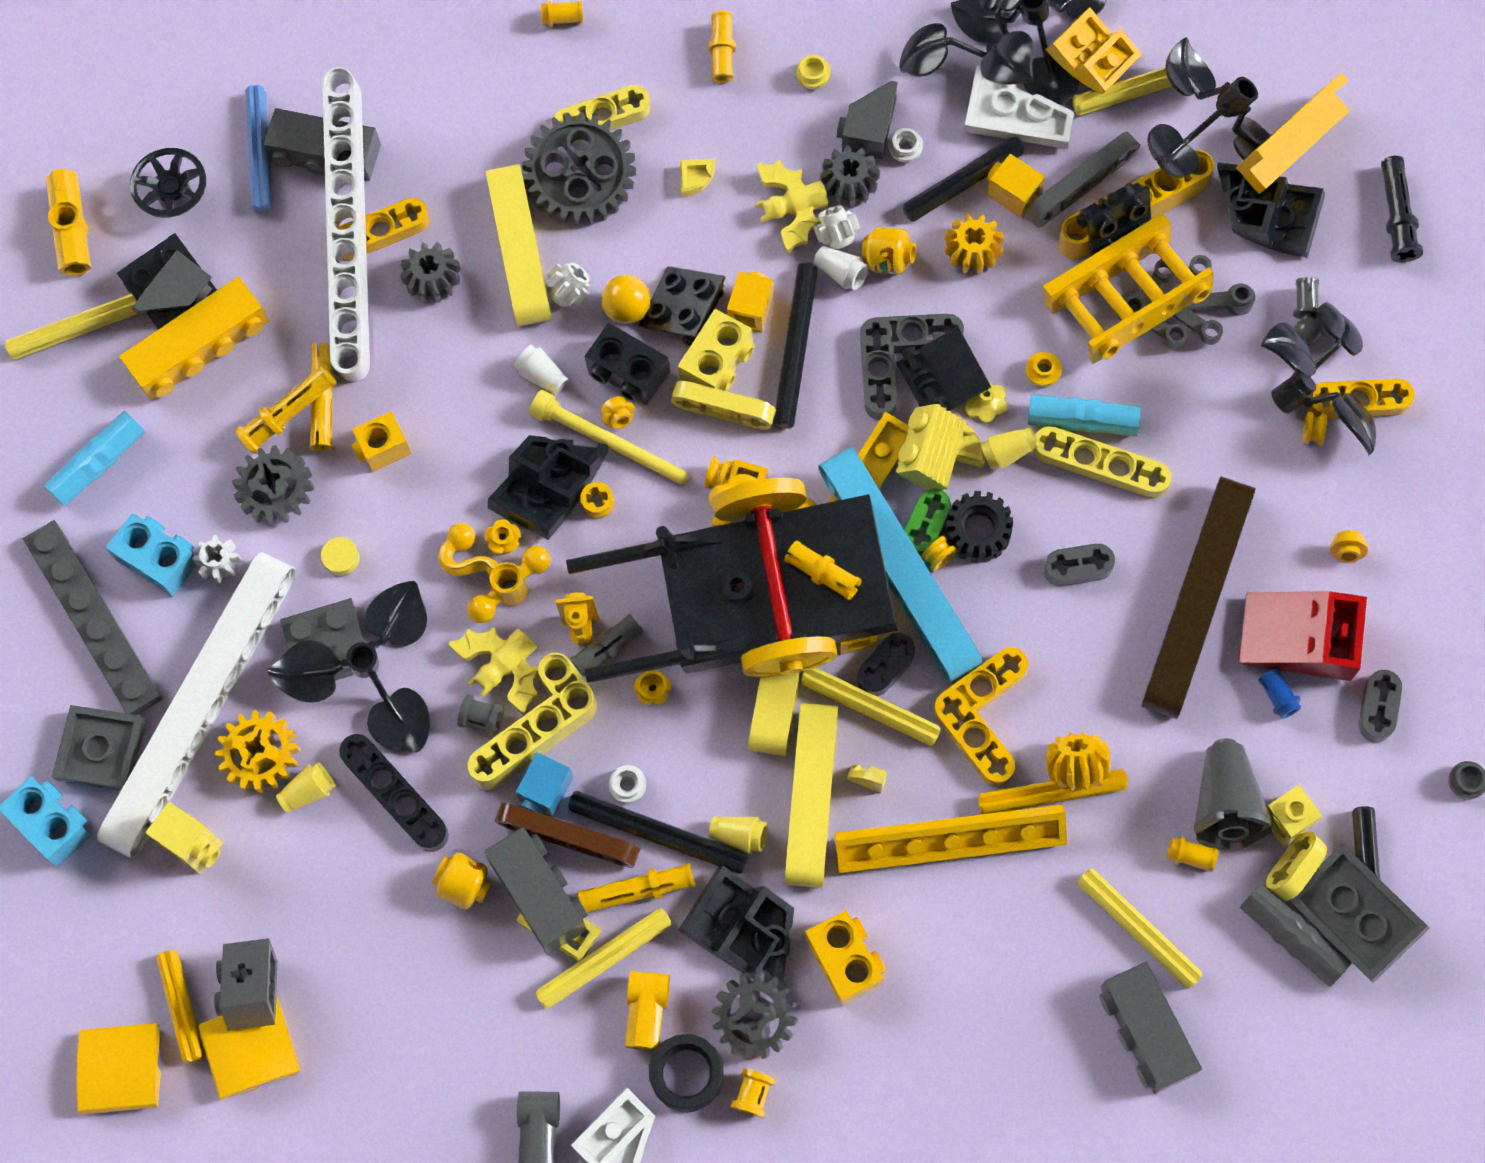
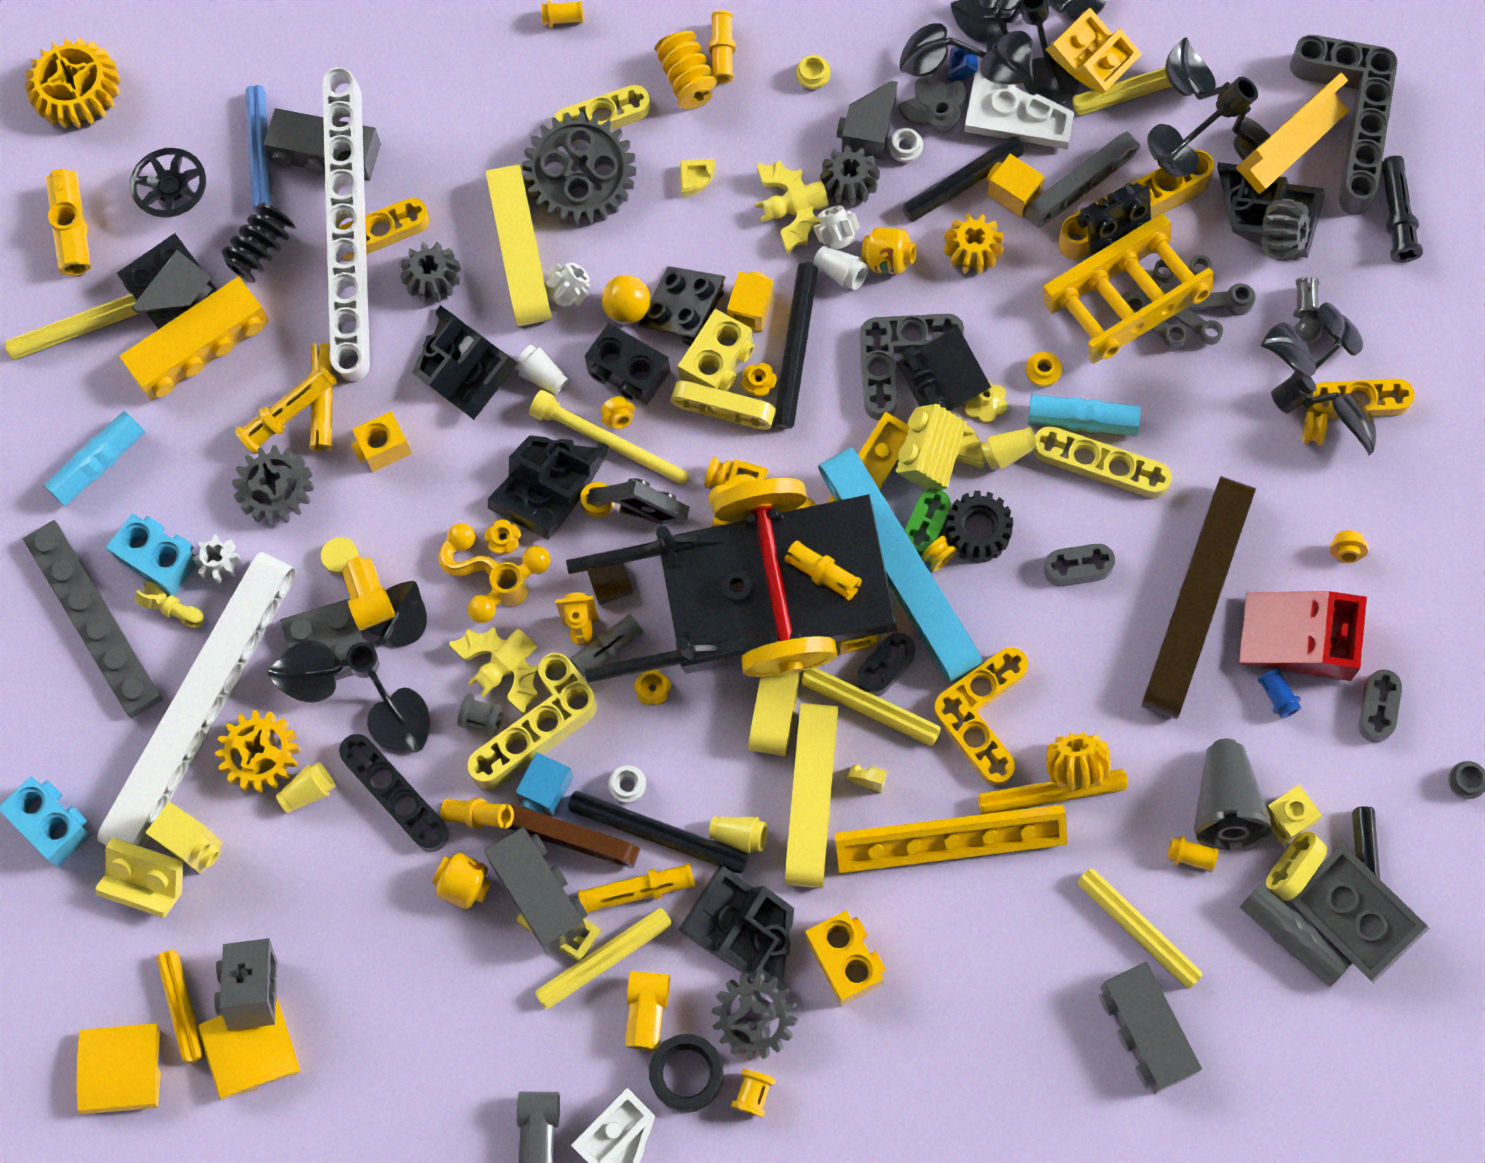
(51, 88): none -> yellow gear
(98, 747): dark grey plate -> none
(140, 878): none -> light yellow bracket
(169, 605): none -> light yellow piece
(256, 240): none -> black piece
(368, 598): none -> yellow piece
(462, 364): none -> black slope
(477, 813): none -> yellow pin
(610, 583): none -> dark brown tile
(641, 501): none -> black wing
(686, 69): none -> yellow piece
(756, 388): none -> yellow plate
(935, 103): none -> dark grey plate
(961, 64): none -> blue tile
(1285, 229): none -> dark grey gear
(1366, 113): none -> dark grey beam

